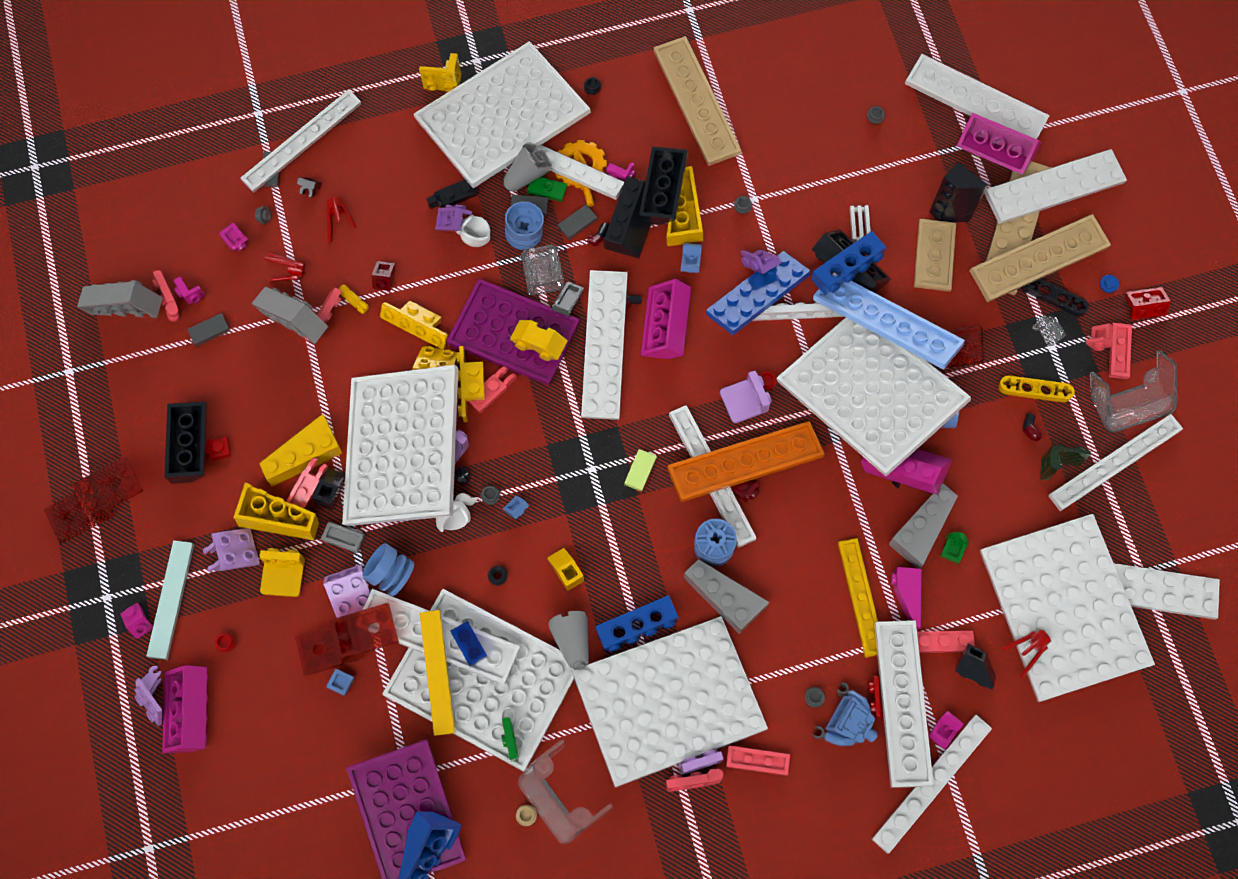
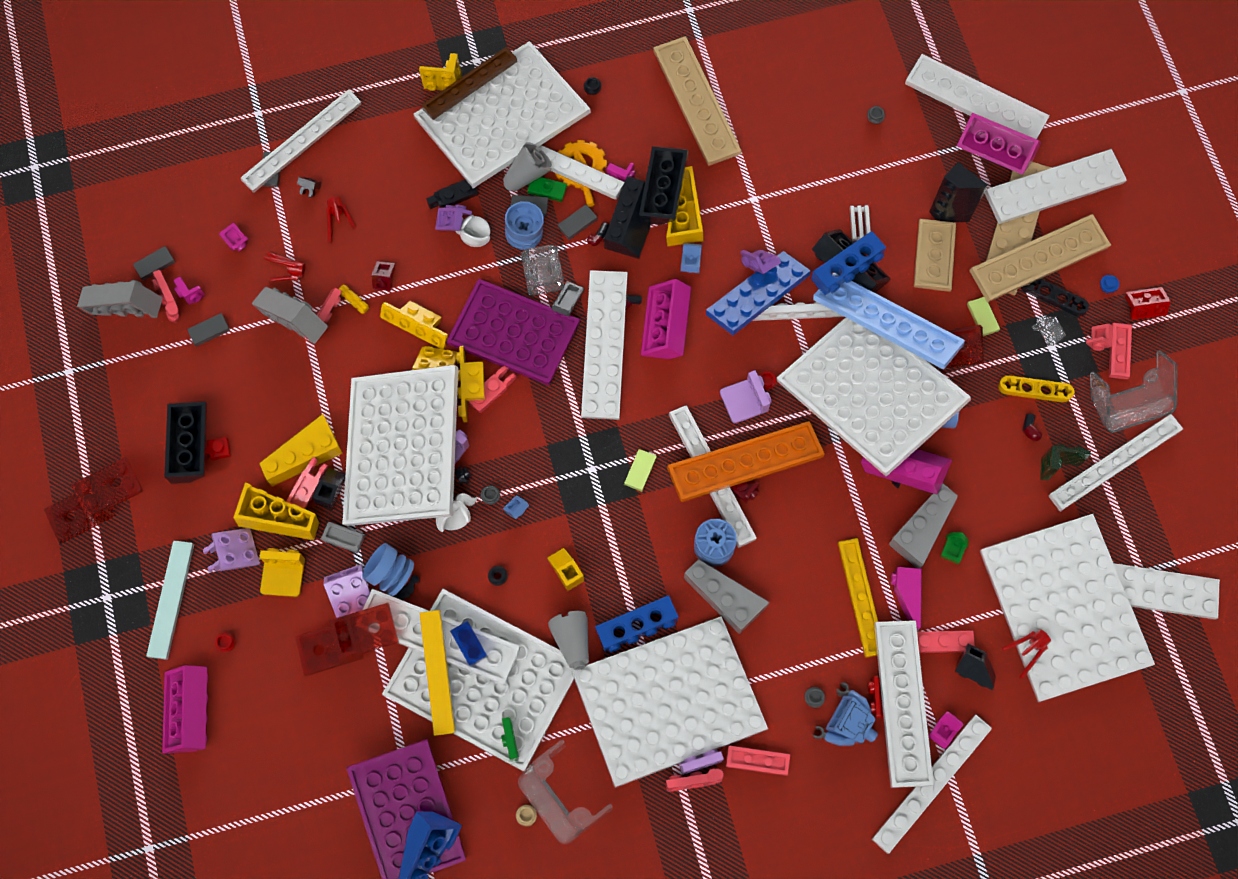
(136, 621): dark pink bracket -> none
(144, 690): lavender plate -> none
(156, 261): none -> dark grey tile
(262, 215): dark grey plate -> none
(340, 682): medium blue plate -> none
(408, 590): none -> black piece
(469, 83): none -> reddish brown plate
(531, 337): yellow brick -> none
(743, 204): dark grey plate -> none
(983, 315): none -> yellowish green tile

